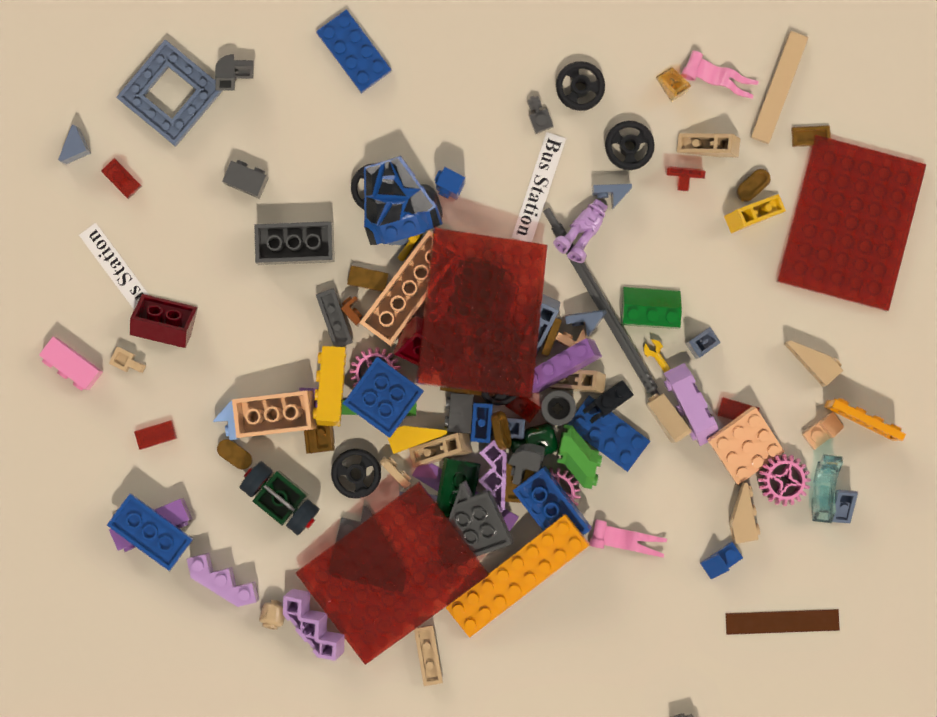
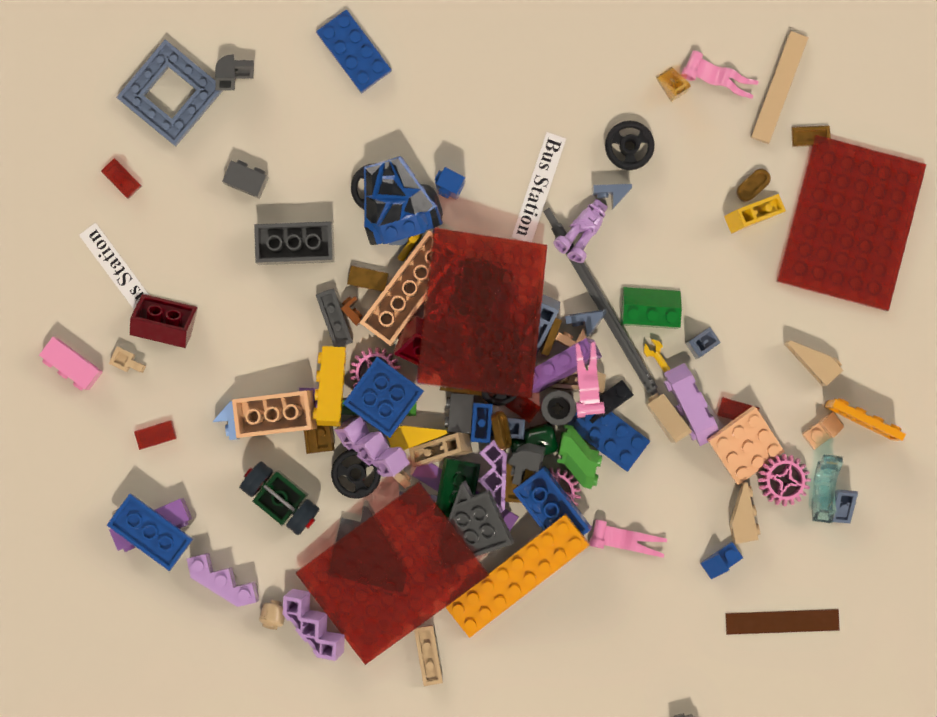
(74, 146): sand blue slope -> none
(234, 454): pearl gold tile -> none
(371, 447): none -> lavender brick
(540, 119): dark grey plate -> none
(573, 71): black wheel -> none
(588, 385): none -> bright pink flag
(684, 175): clear red tile -> none
(709, 144): tan slope -> none

